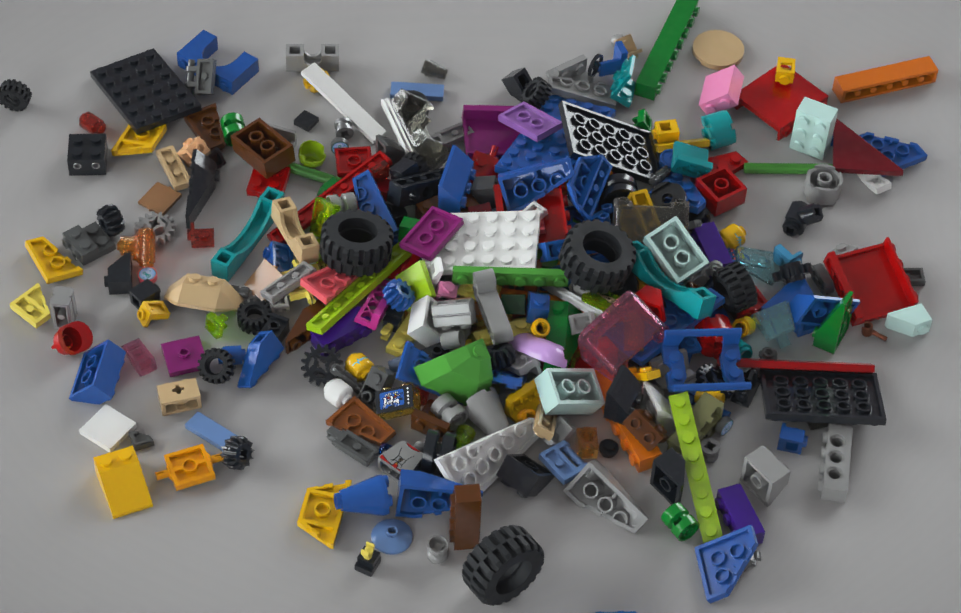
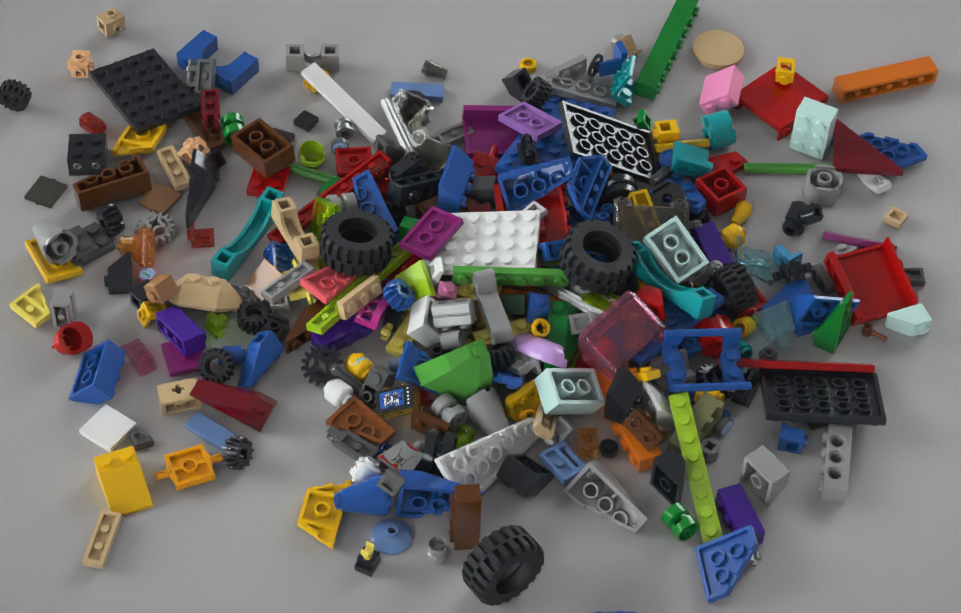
(45, 191): none -> clear smoke piece
(55, 242): none -> light grey cone
(80, 64): none -> light nougat brick
(102, 539): none -> tan plate
(110, 22): none -> tan brick
(113, 184): none -> reddish brown wedge
(161, 288): none -> medium nougat brick
(181, 330): none -> dark purple brick
(210, 107): none -> dark red hinge
(239, 403): none -> dark red wedge
(359, 297): none -> tan plate
(364, 469): none -> white head
(390, 482): none -> dark grey tile
(527, 150): none -> black hinge
(530, 65): none -> yellow tile
(741, 212): none -> yellow cone
(848, 239): none -> magenta tile
(895, 217): none -> tan plate

